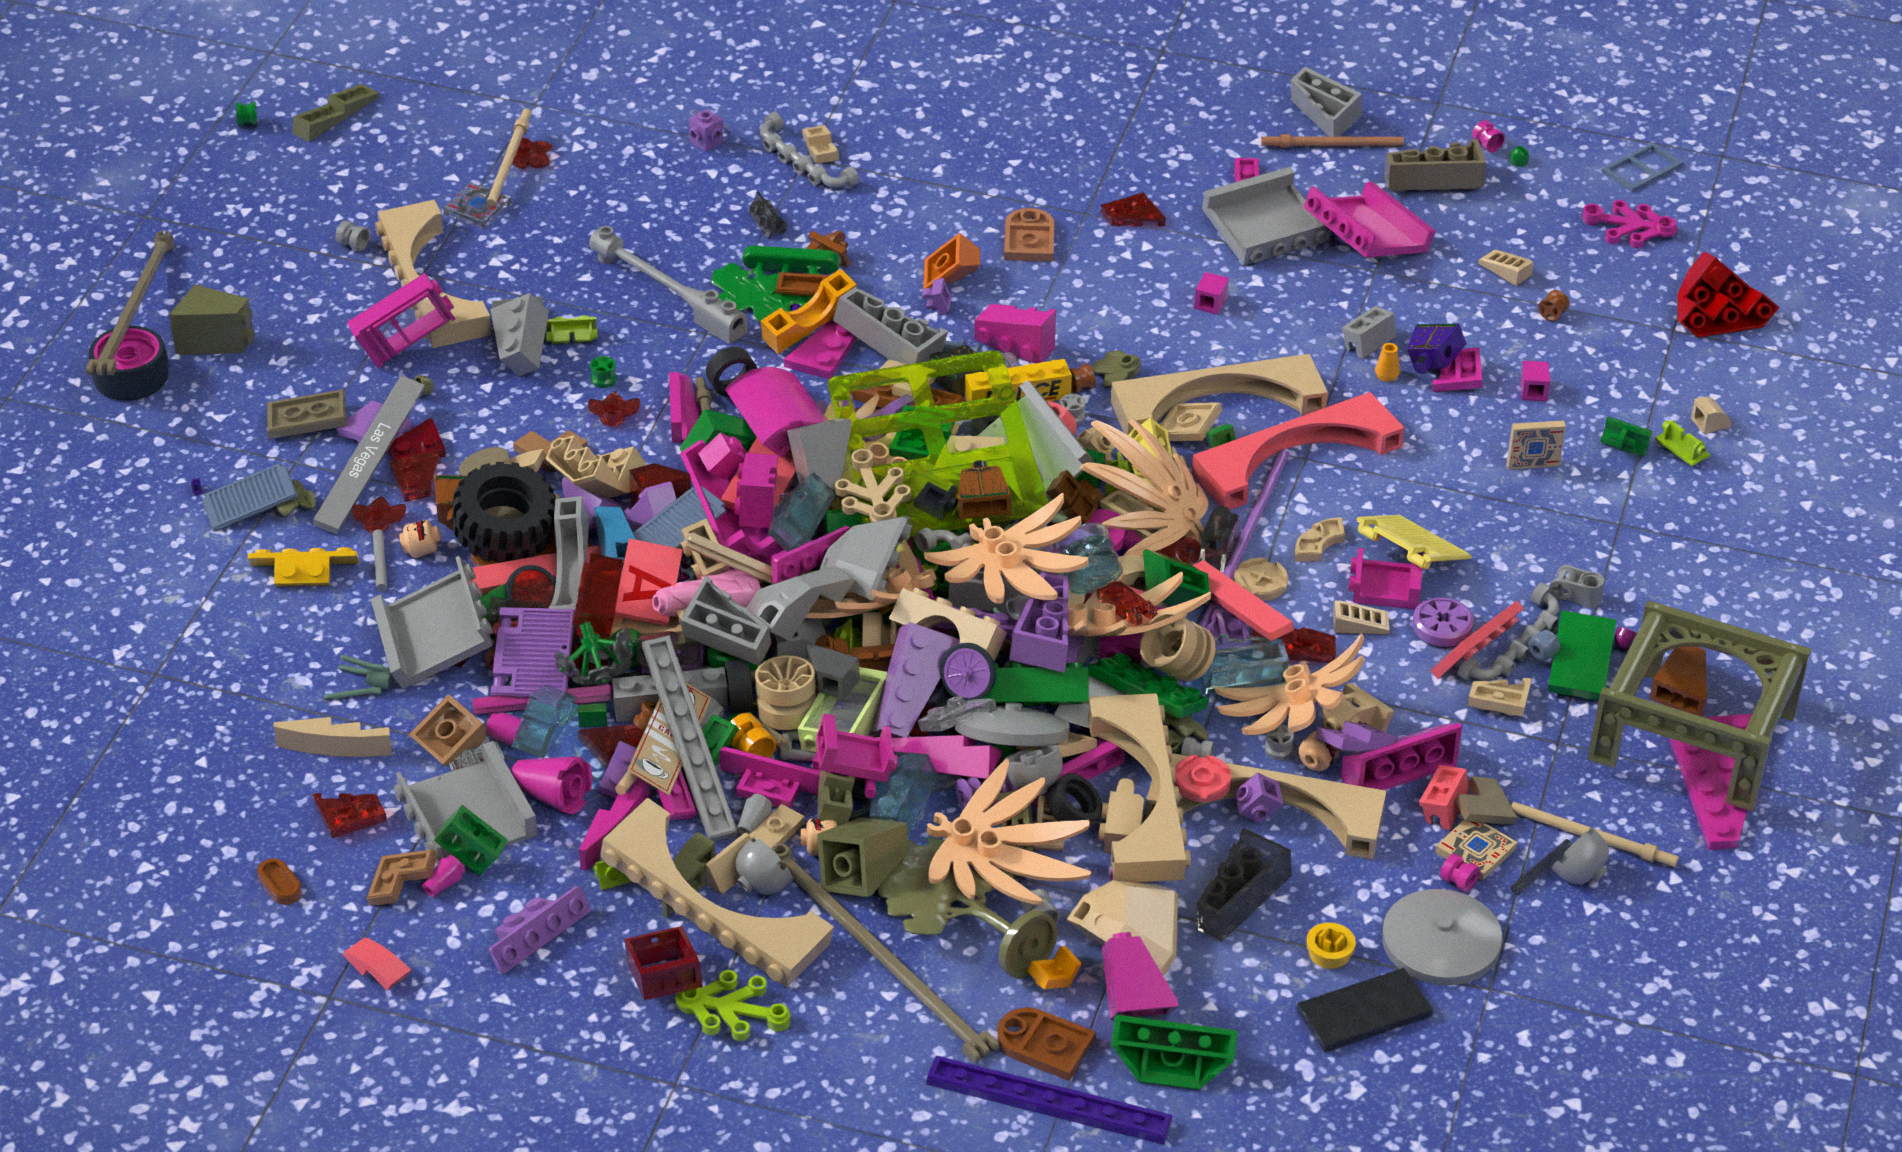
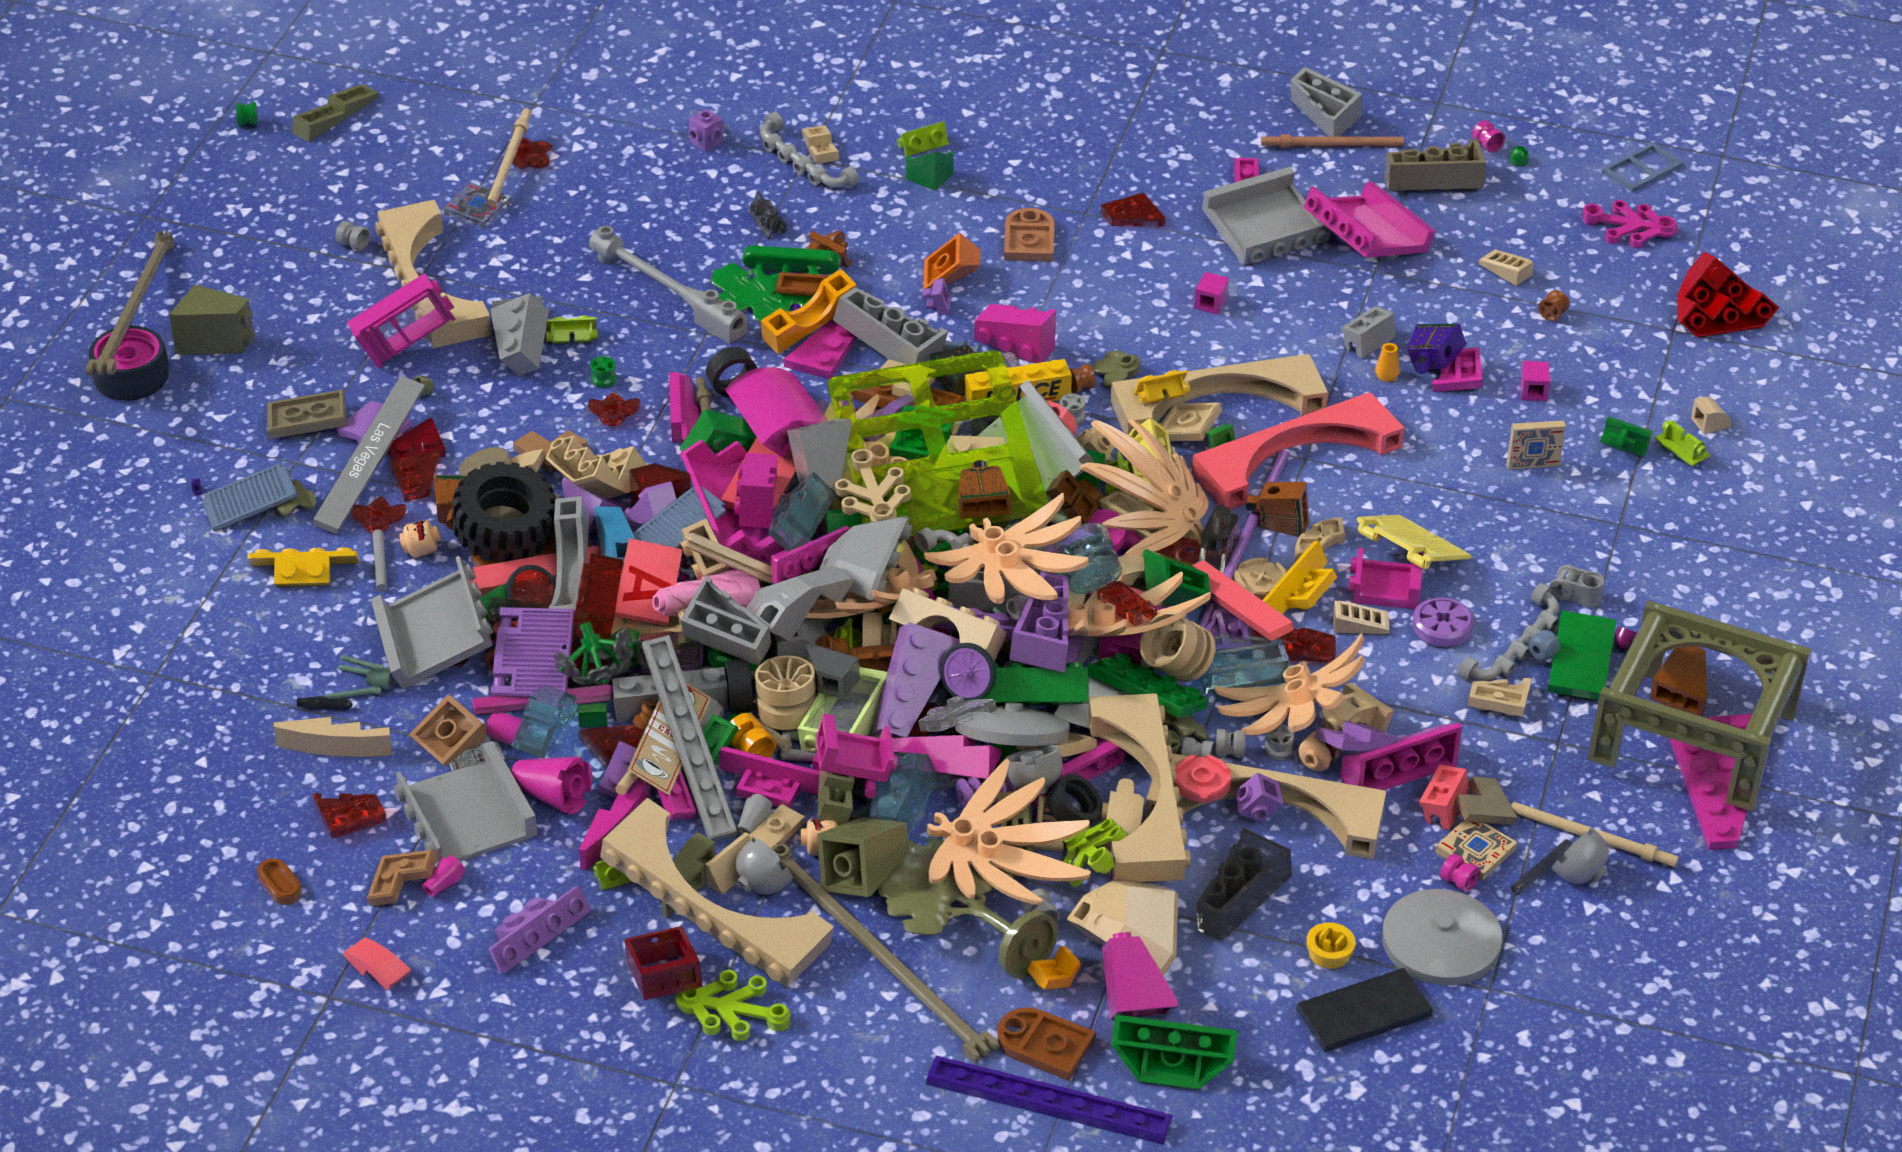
(323, 702): none -> black piece
(470, 840): green brick -> none
(722, 455): dark pink brick -> none
(923, 138): none -> lime hinge
(930, 169): none -> green slope
(937, 500): black bracket -> none
(1099, 859): none -> lime plant
(1150, 387): none -> yellow hinge
(1223, 743): none -> light grey wheel
(1282, 507): none -> dark orange torso
(1302, 582): none -> yellow bracket
(1479, 639): coral wing -> none

